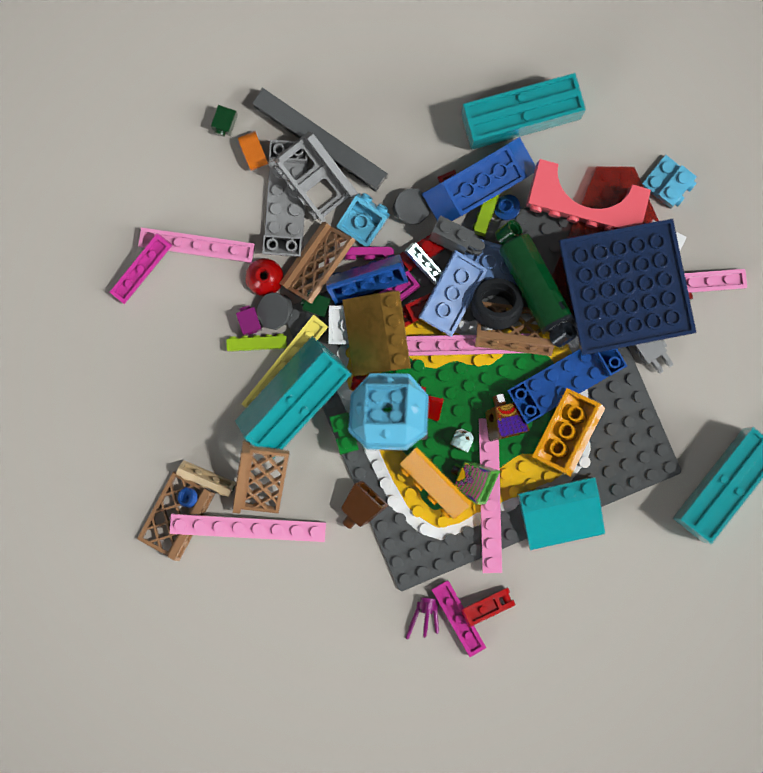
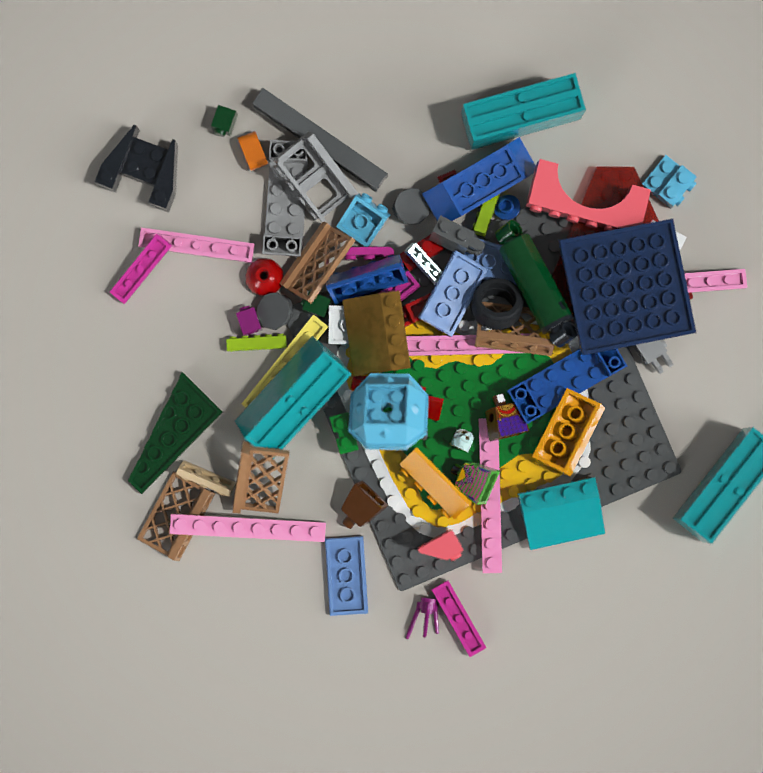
(145, 164): none -> black wedge
(178, 427): none -> dark green wing
(187, 497): blue tile -> none
(346, 576): none -> medium blue tile
(443, 546): none -> coral slope
(487, 607): red plate -> none

